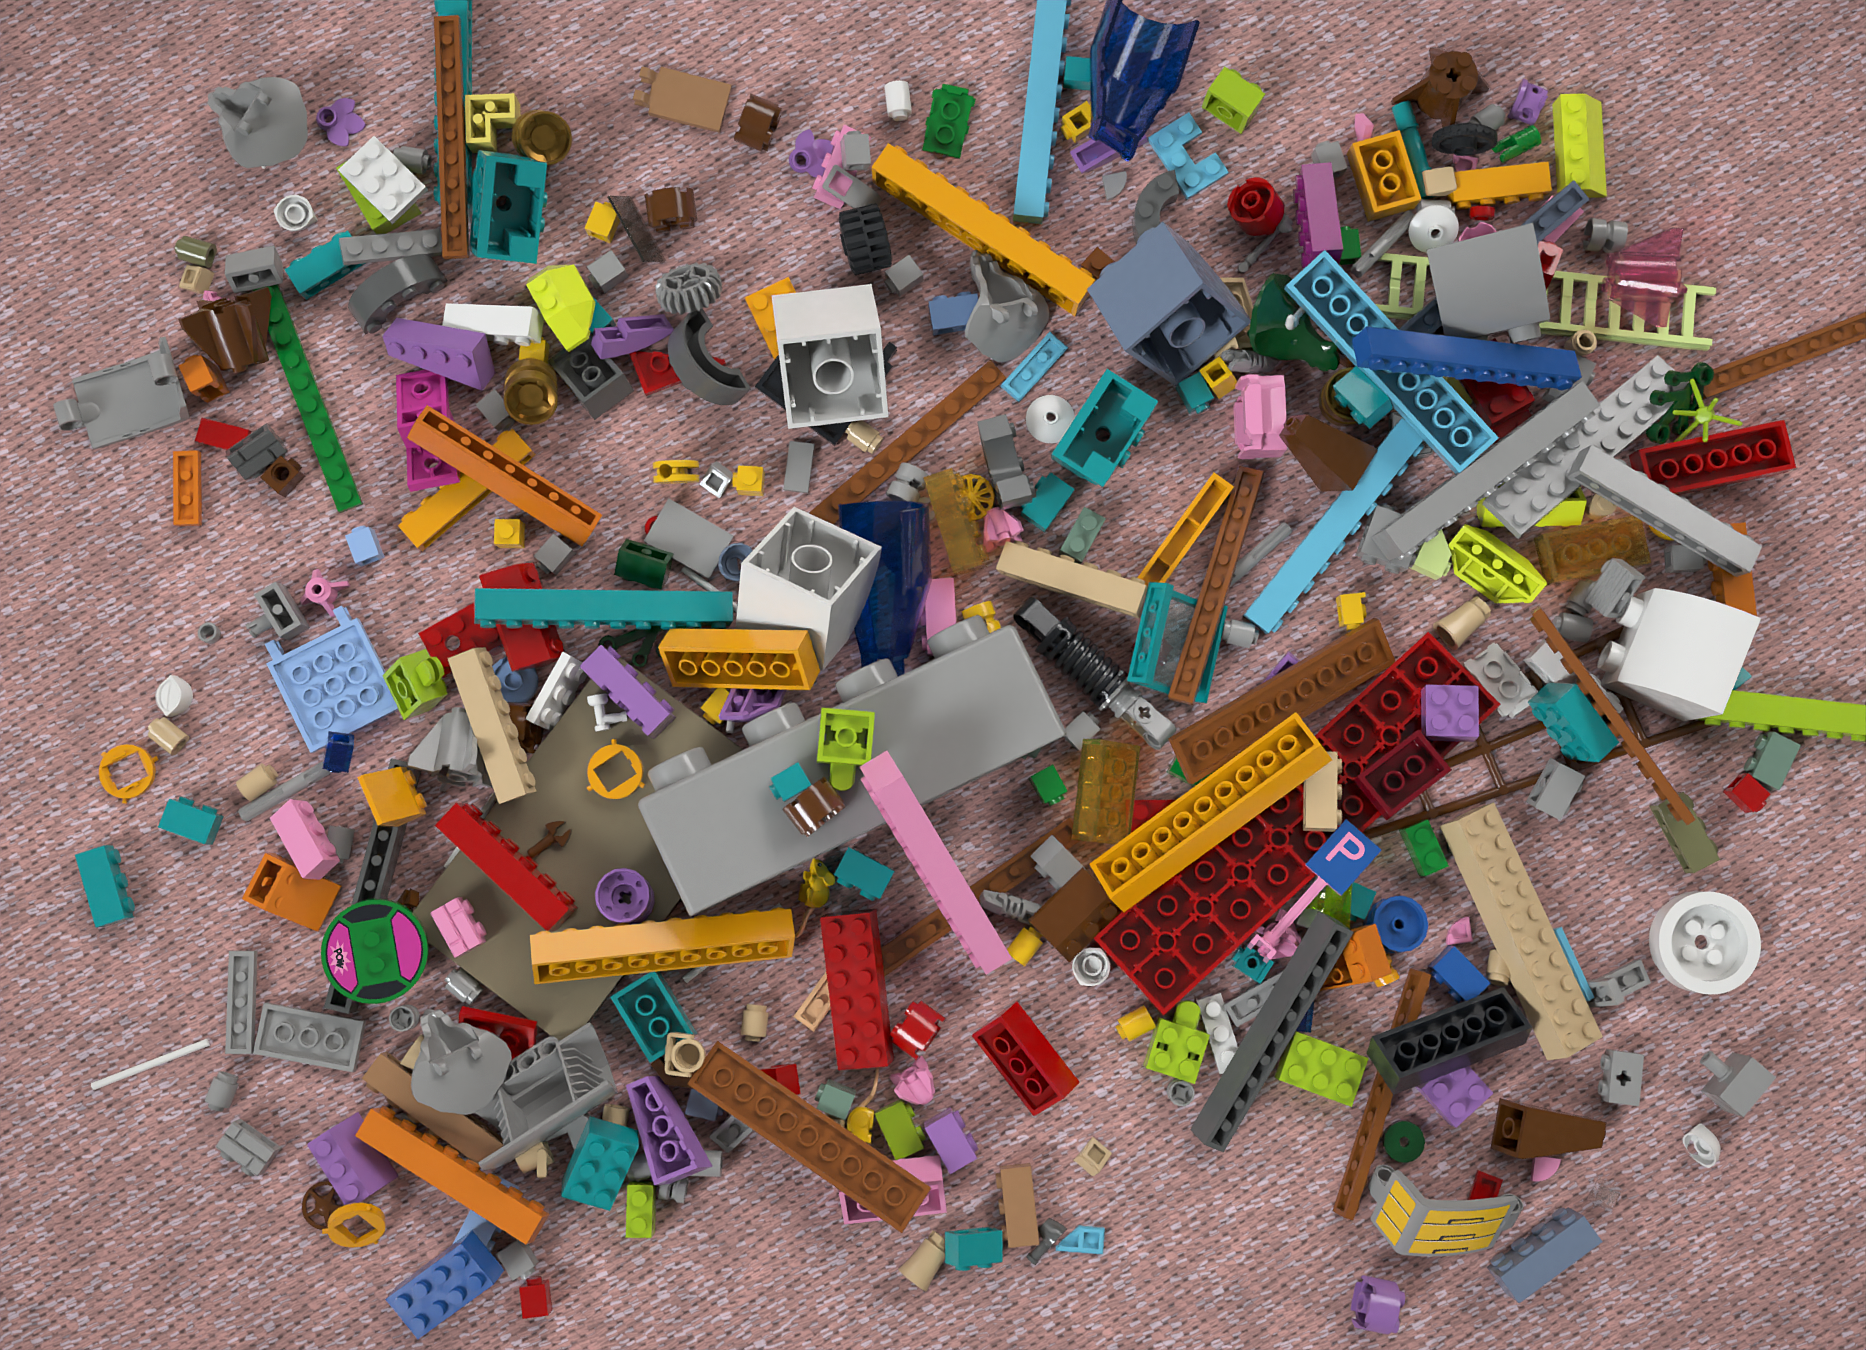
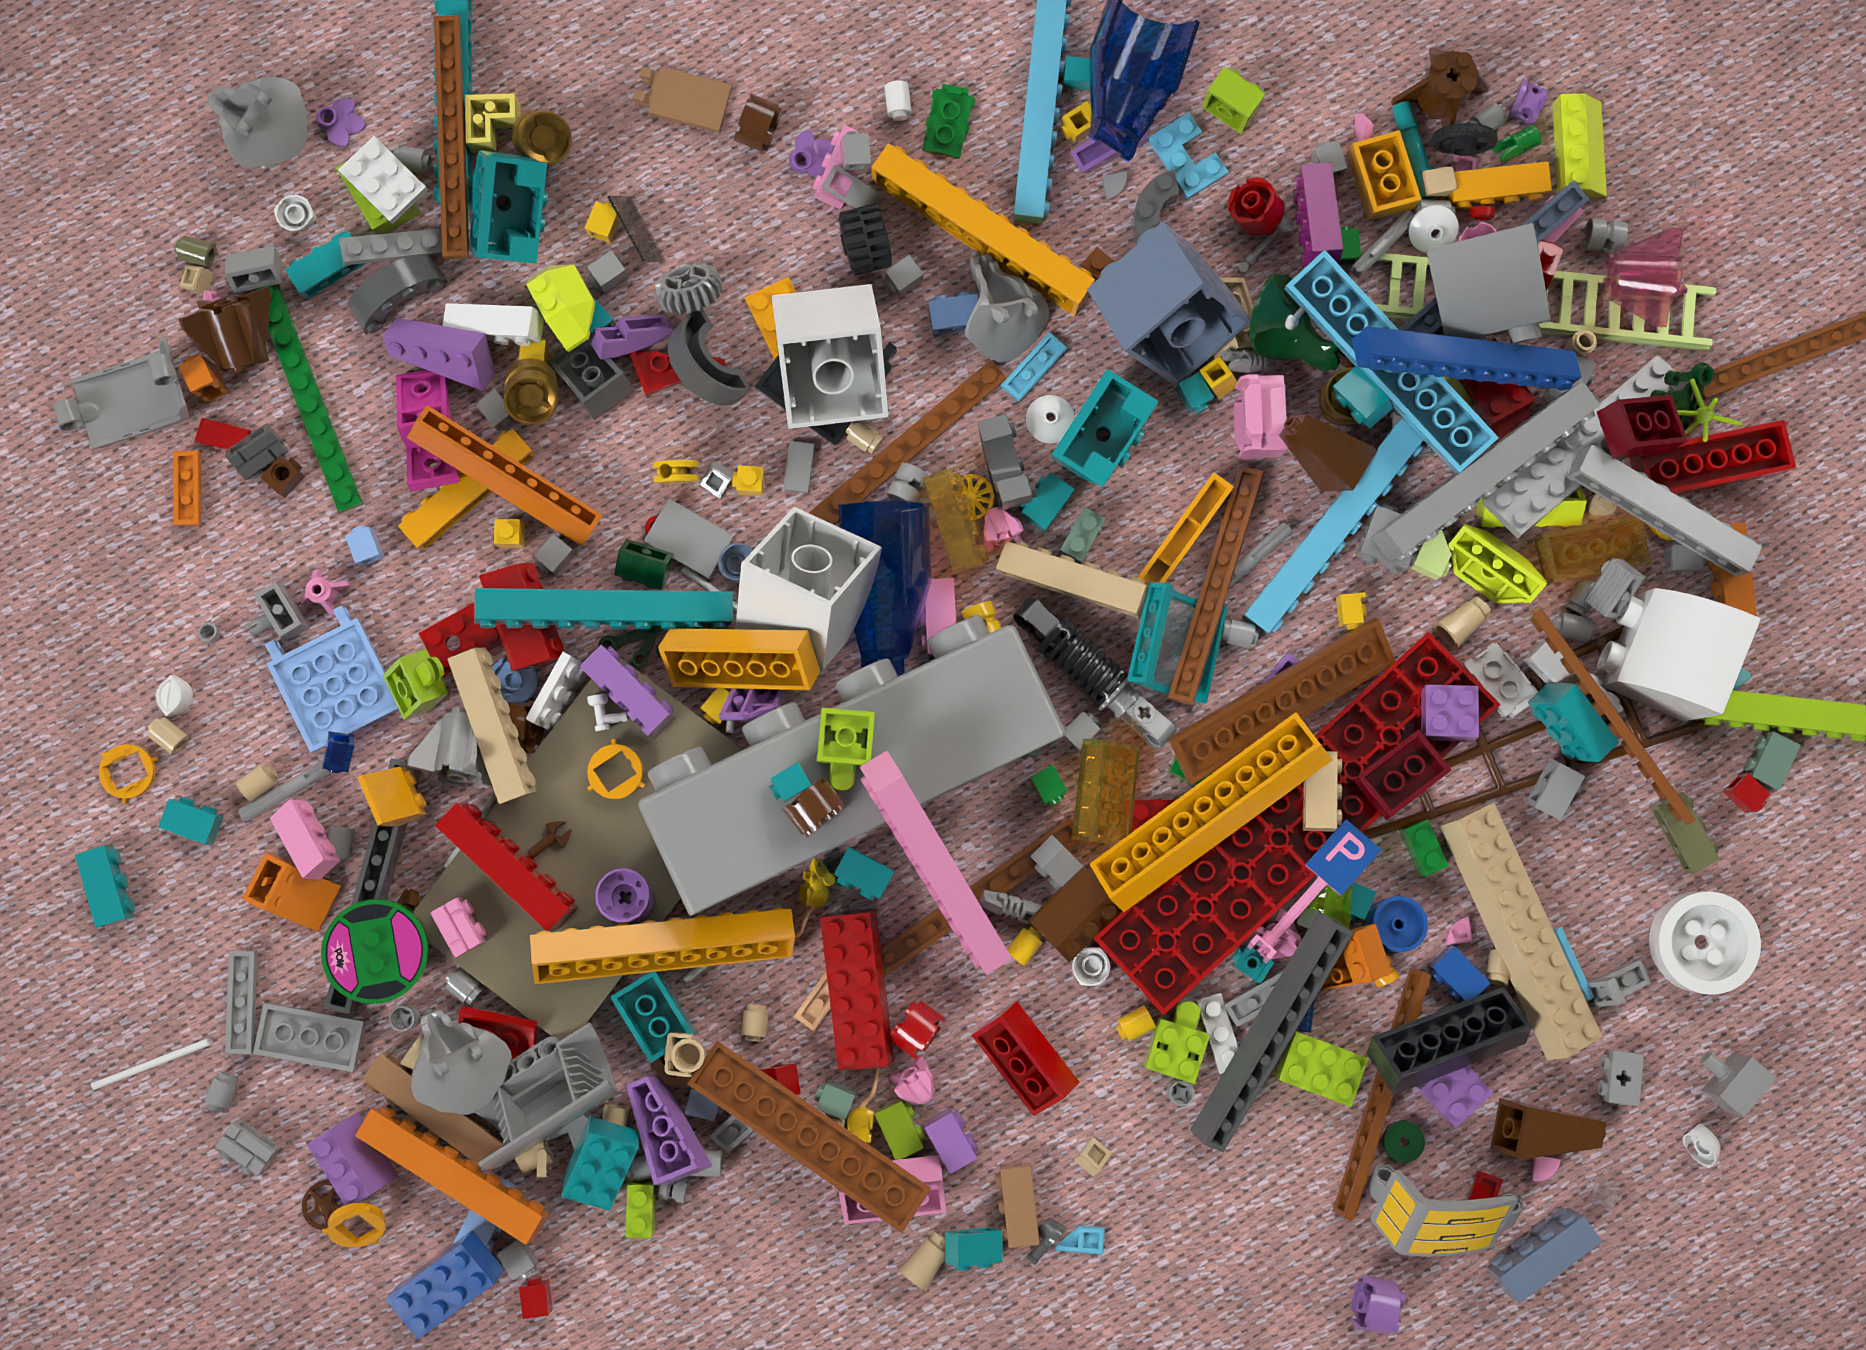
(671, 208): reddish brown brick -> none
(1641, 426): none -> dark red brick

